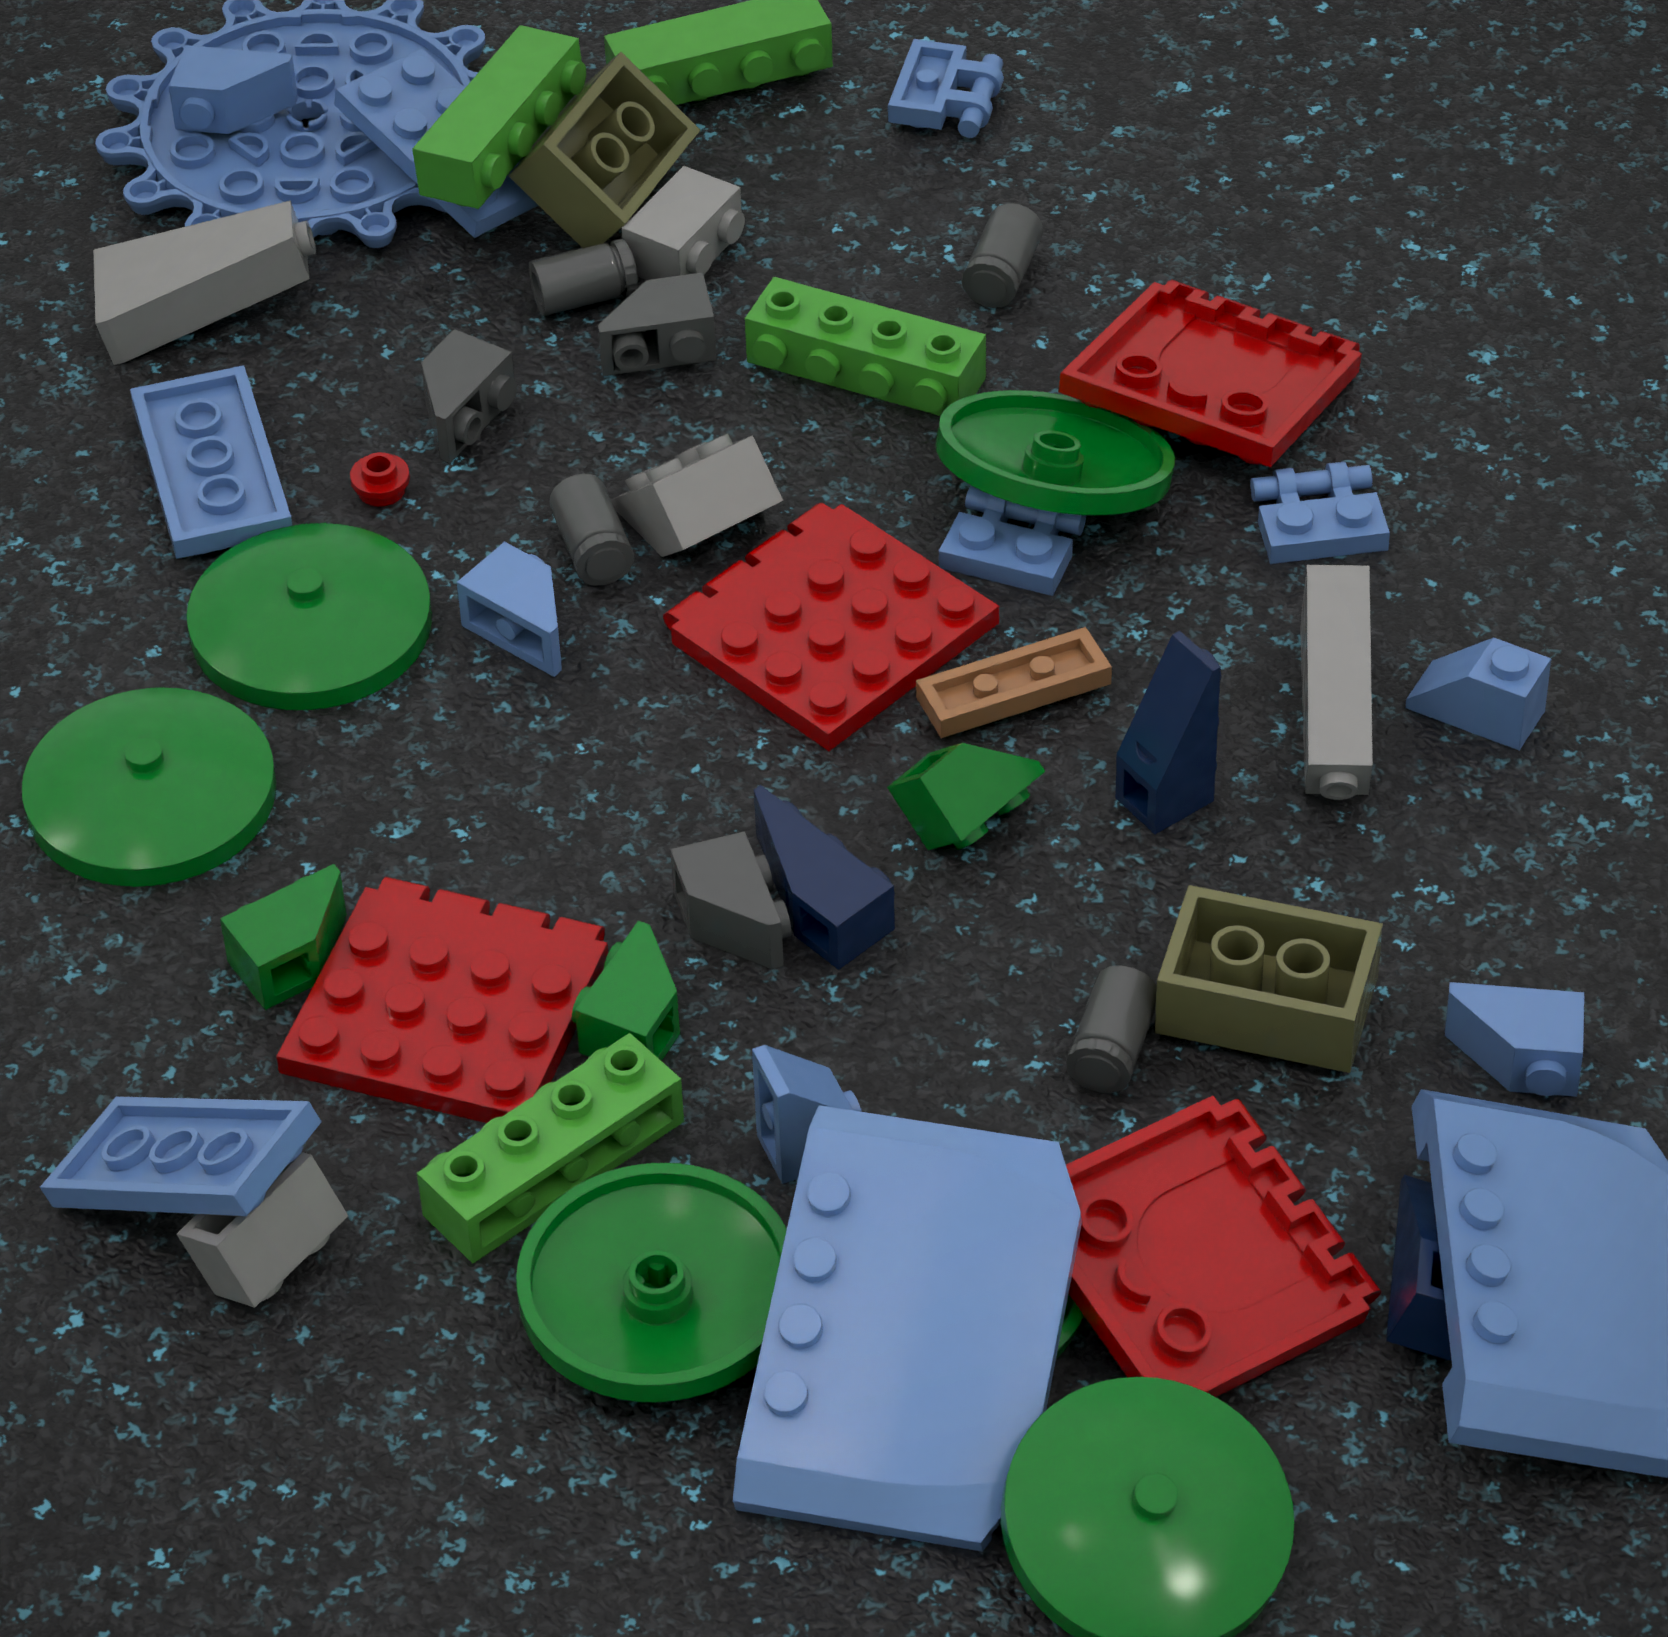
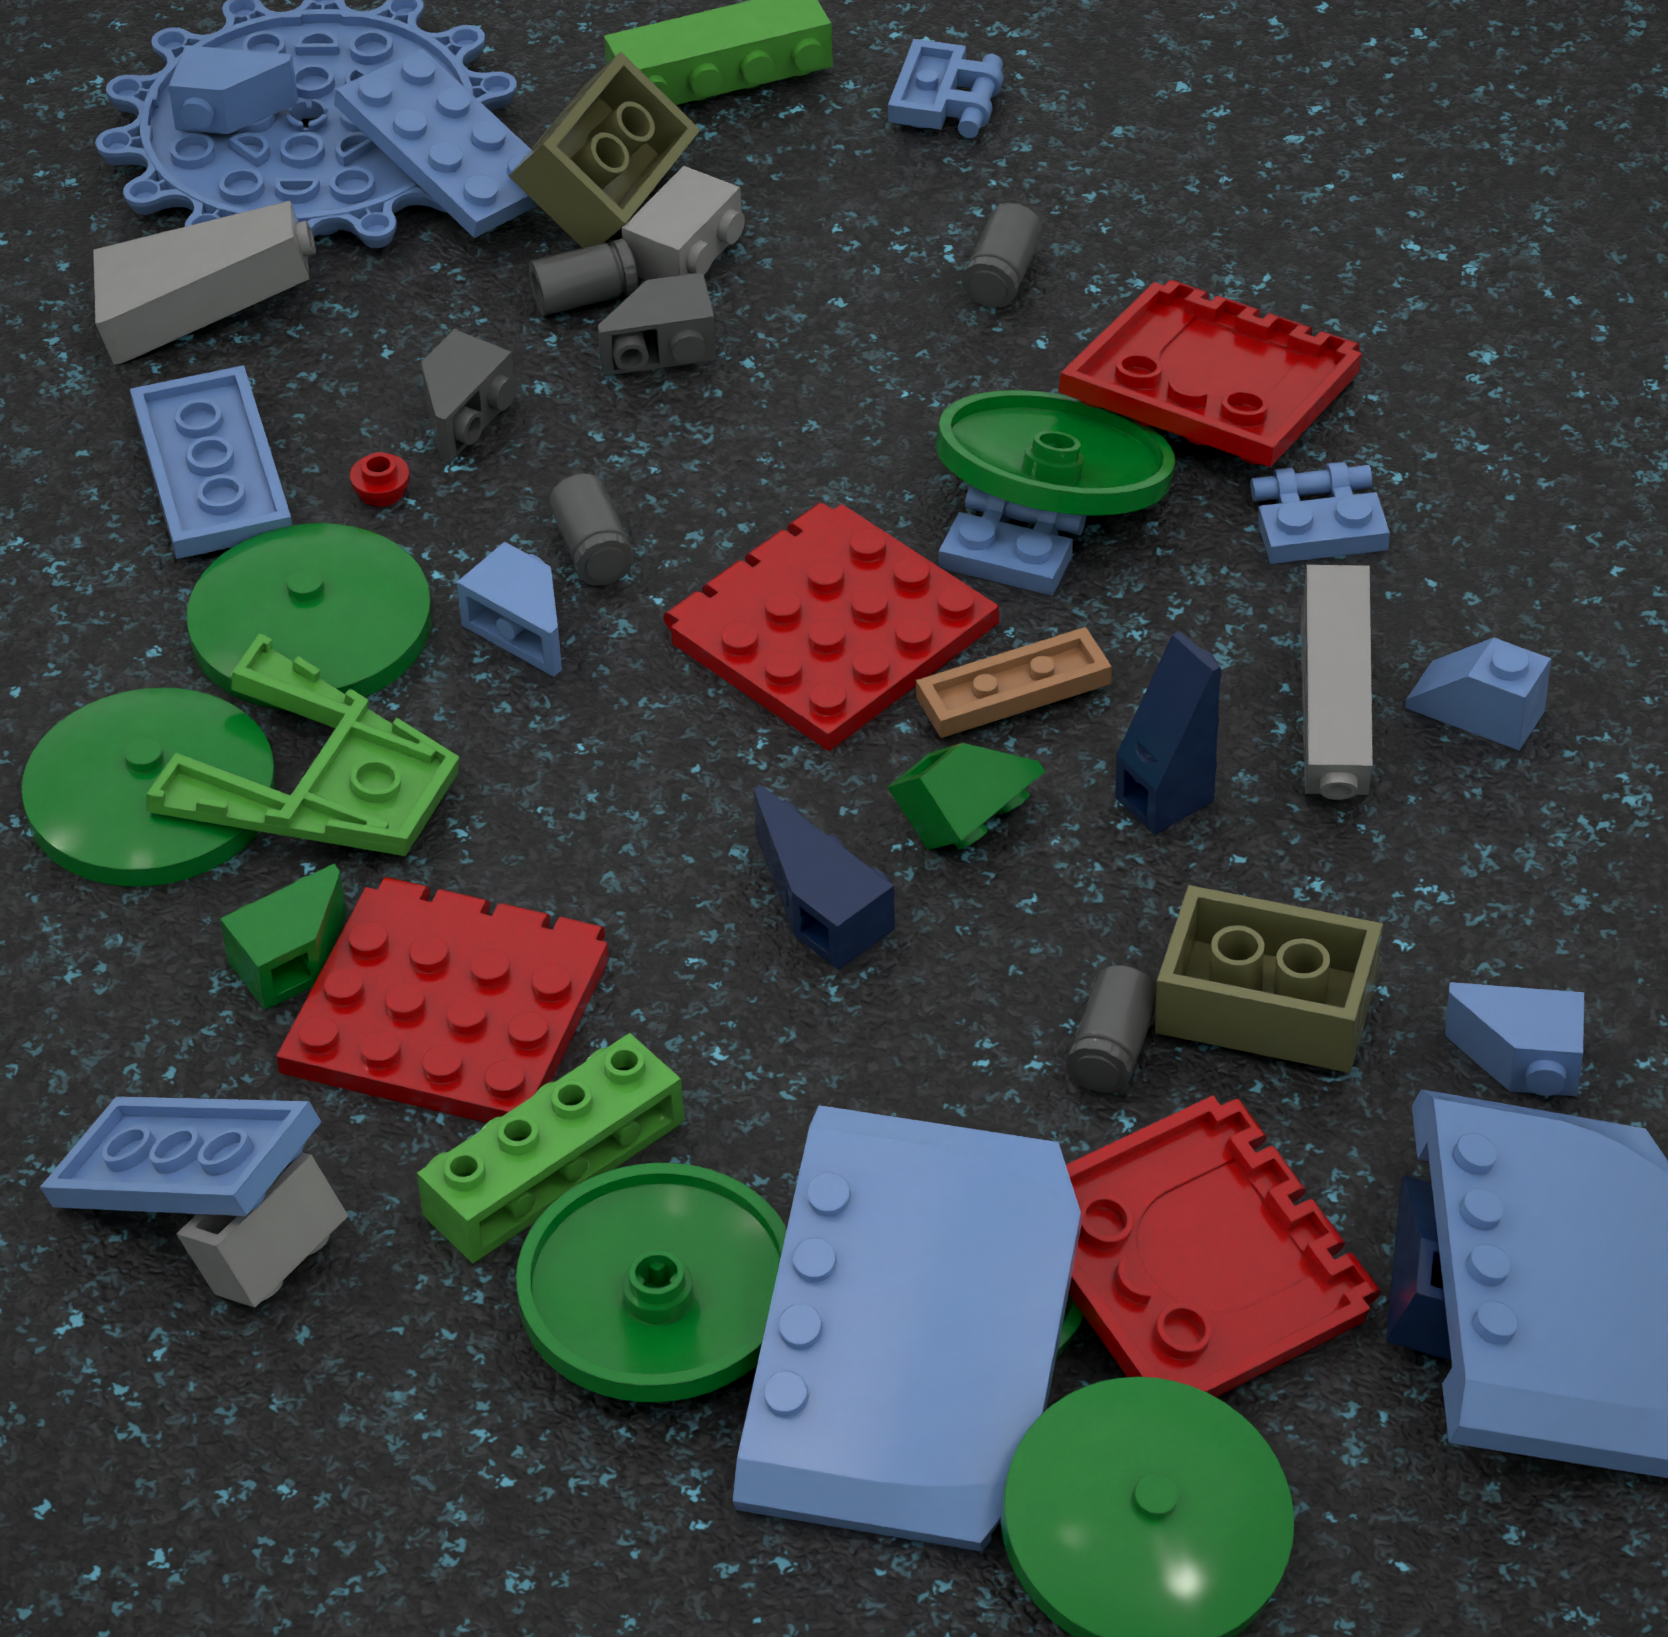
(363, 791): none -> bright green wing
(499, 116): bright green brick -> none
(630, 997): green slope -> none
(698, 494): light grey slope -> none
(728, 899): dark grey slope -> none
(786, 1101): medium blue slope -> none
(864, 347): bright green brick -> none

